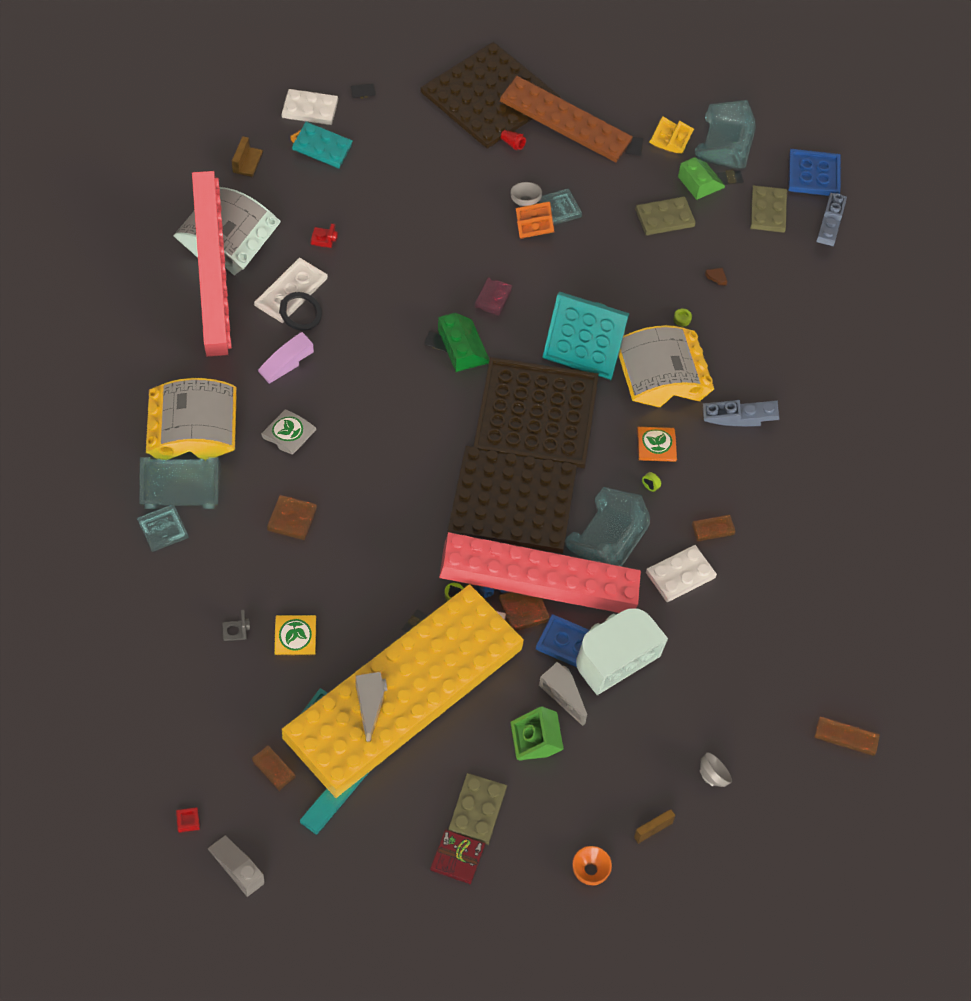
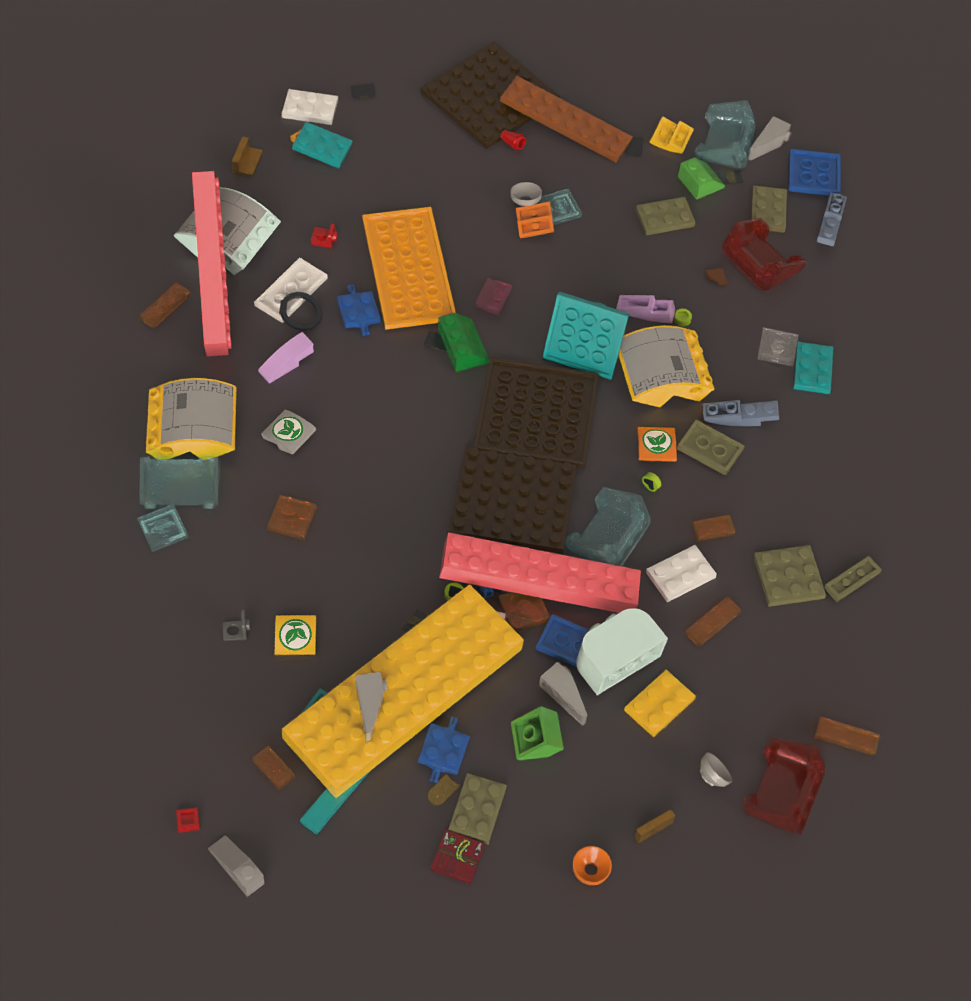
(164, 305): none -> clear orange plate
(358, 309): none -> blue plate
(408, 267): none -> light orange plate
(442, 790): none -> clear yellow piece
(443, 749): none -> blue plate
(647, 308): none -> lavender slope
(659, 703): none -> yellow plate
(710, 447): none -> olive plate
(713, 621): none -> clear orange plate
(757, 257): none -> clear red windscreen
(771, 138): none -> light grey slope
(777, 347): none -> clear plate
(788, 785): none -> clear red windscreen
(789, 575): none -> olive plate
(813, 367): none -> teal plate
(852, 579): none -> olive plate

